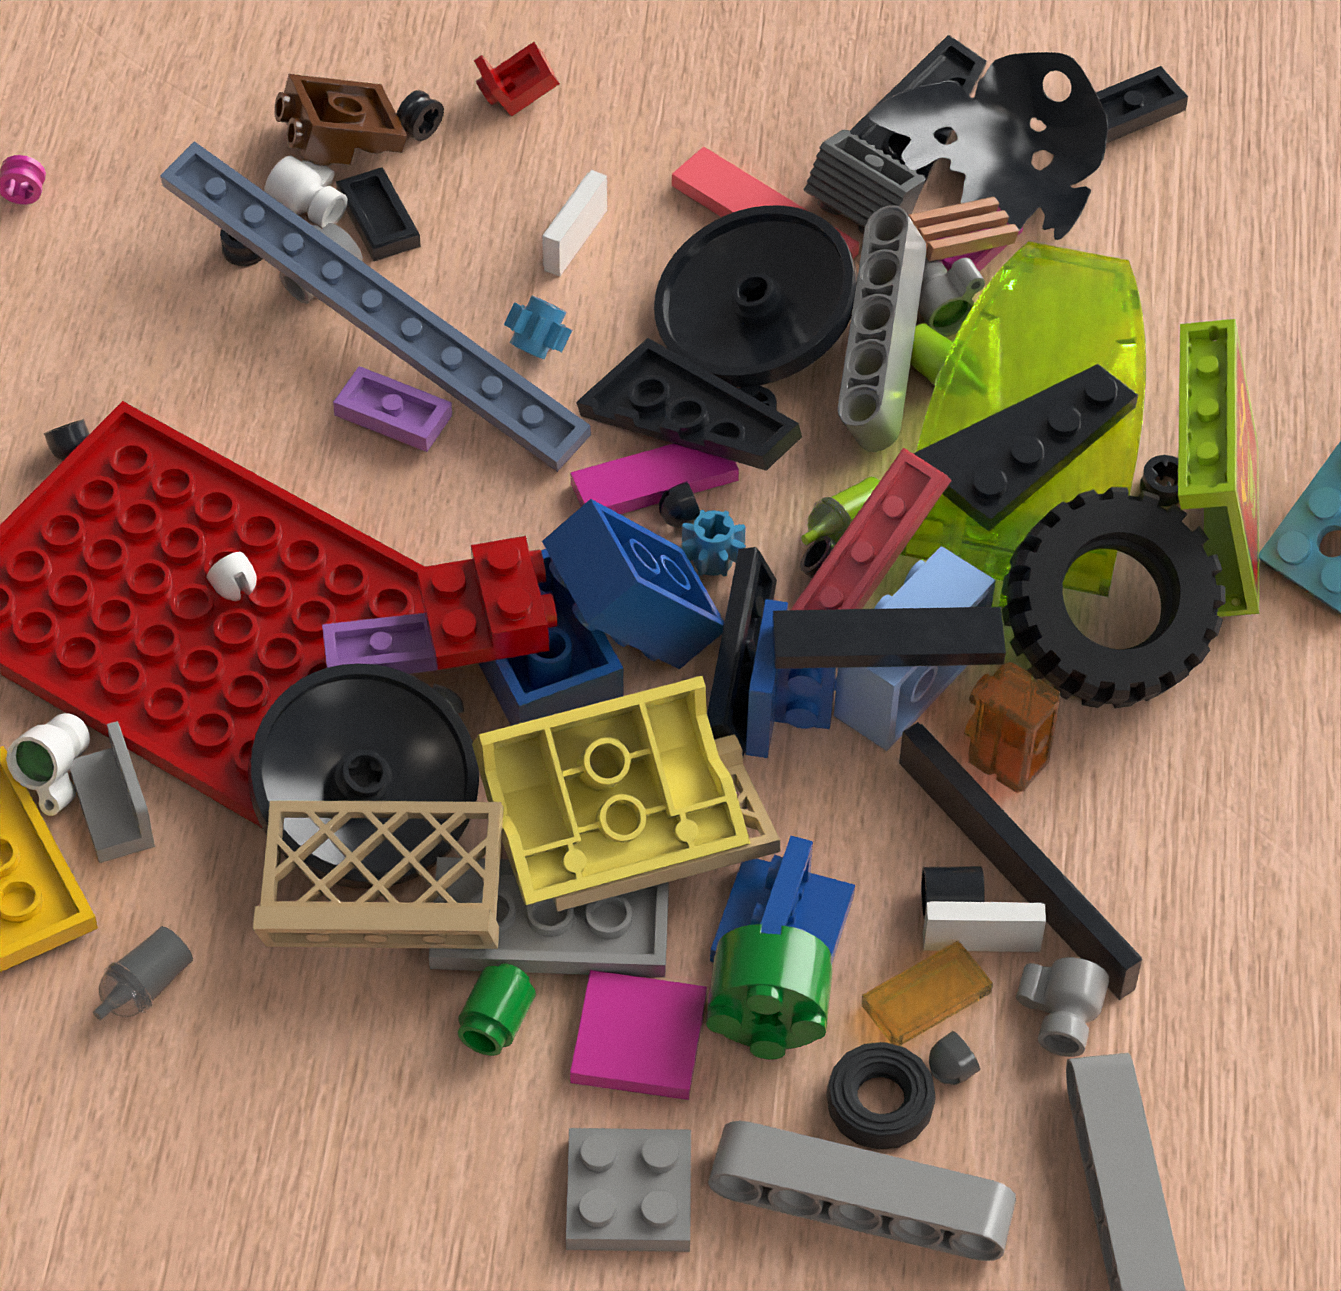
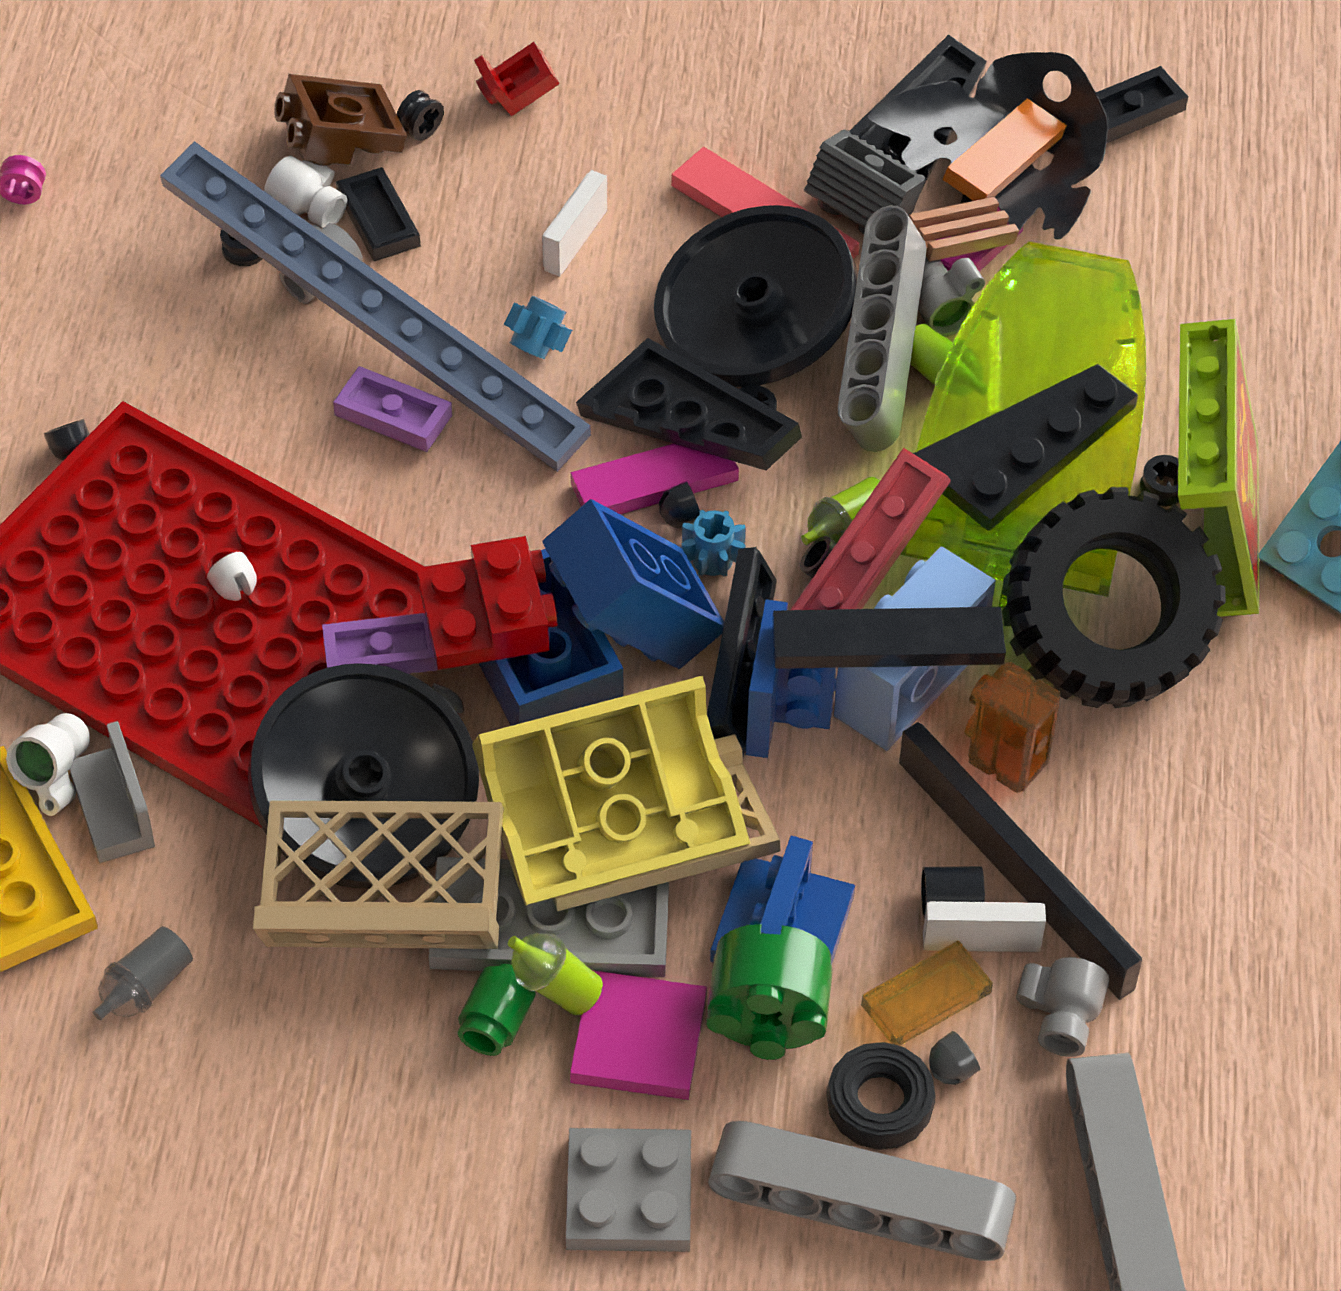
(554, 972): none -> piece
(1004, 152): none -> tile

